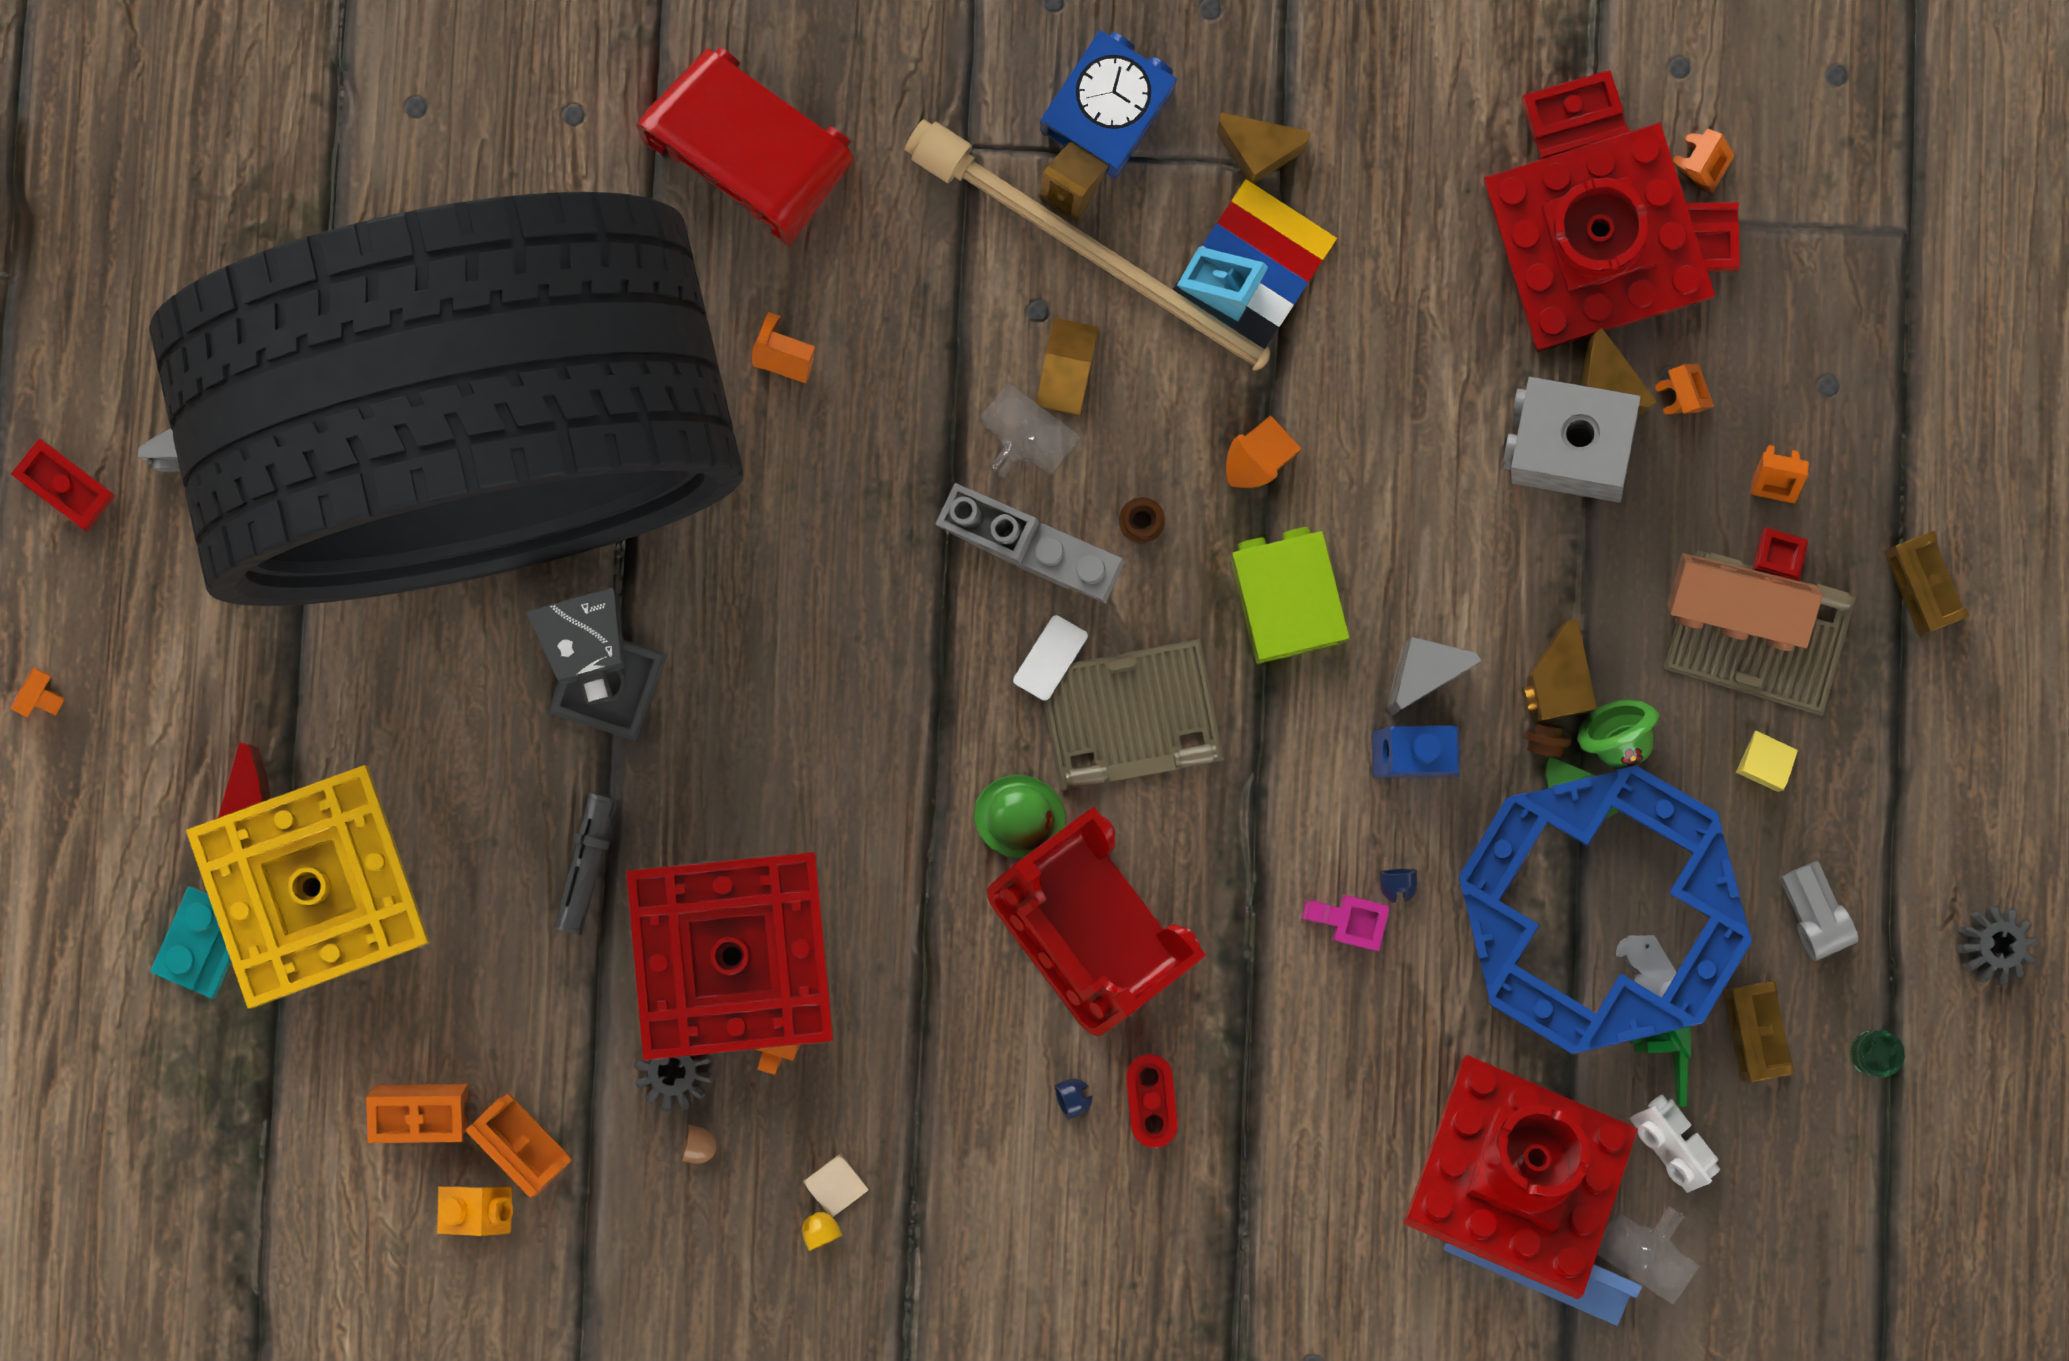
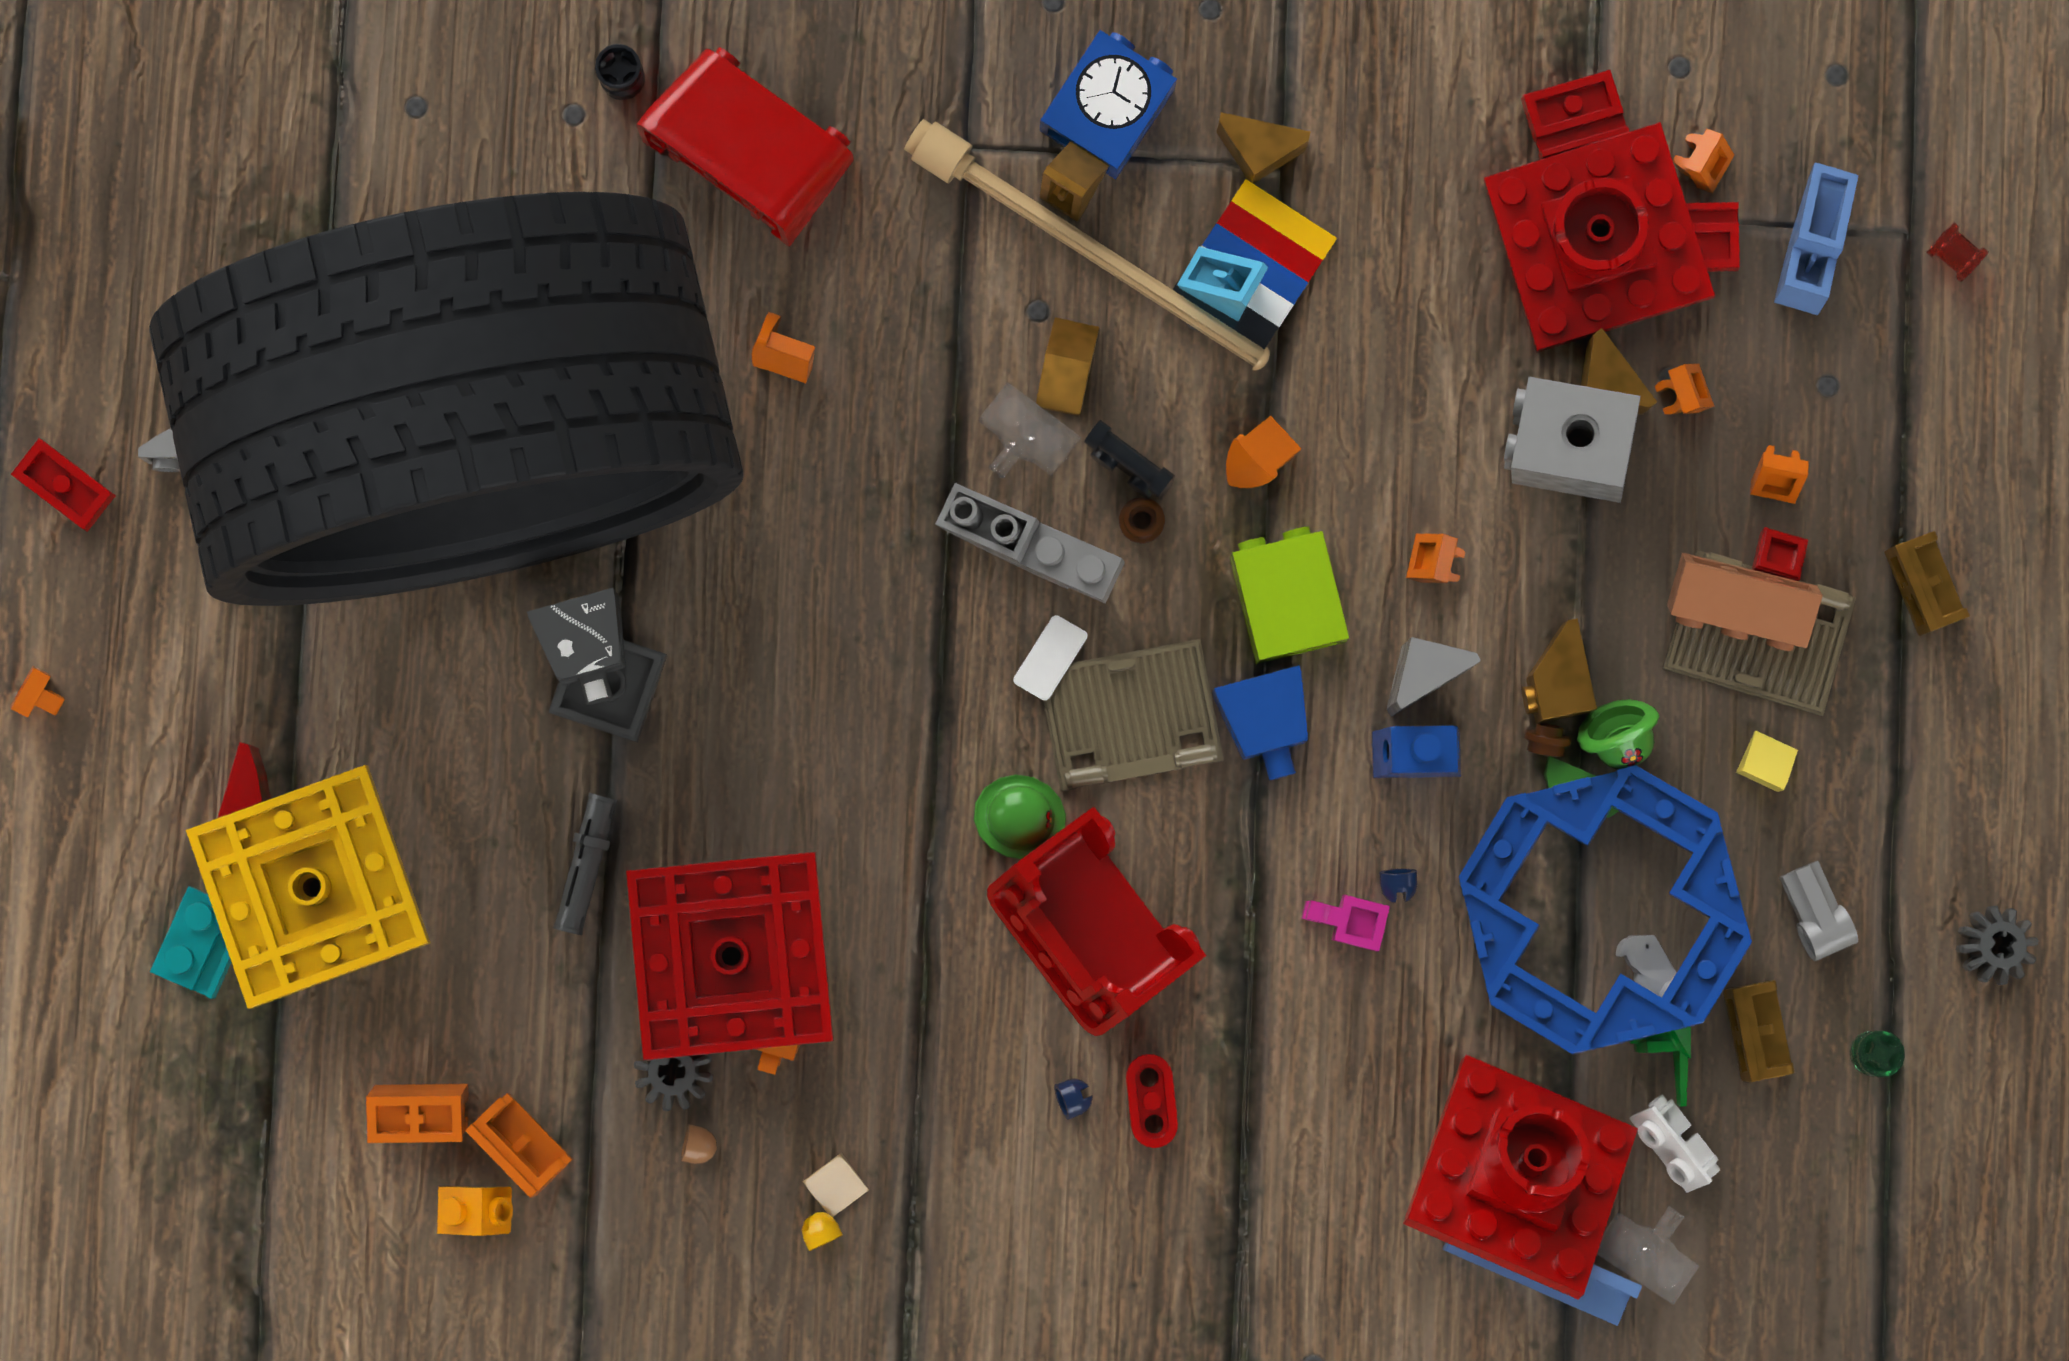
(618, 62): none -> black wheel
(1114, 452): none -> black plate
(1266, 717): none -> blue torso
(1433, 558): none -> orange tile
(1816, 239): none -> medium blue slope
(1957, 252): none -> clear red bush

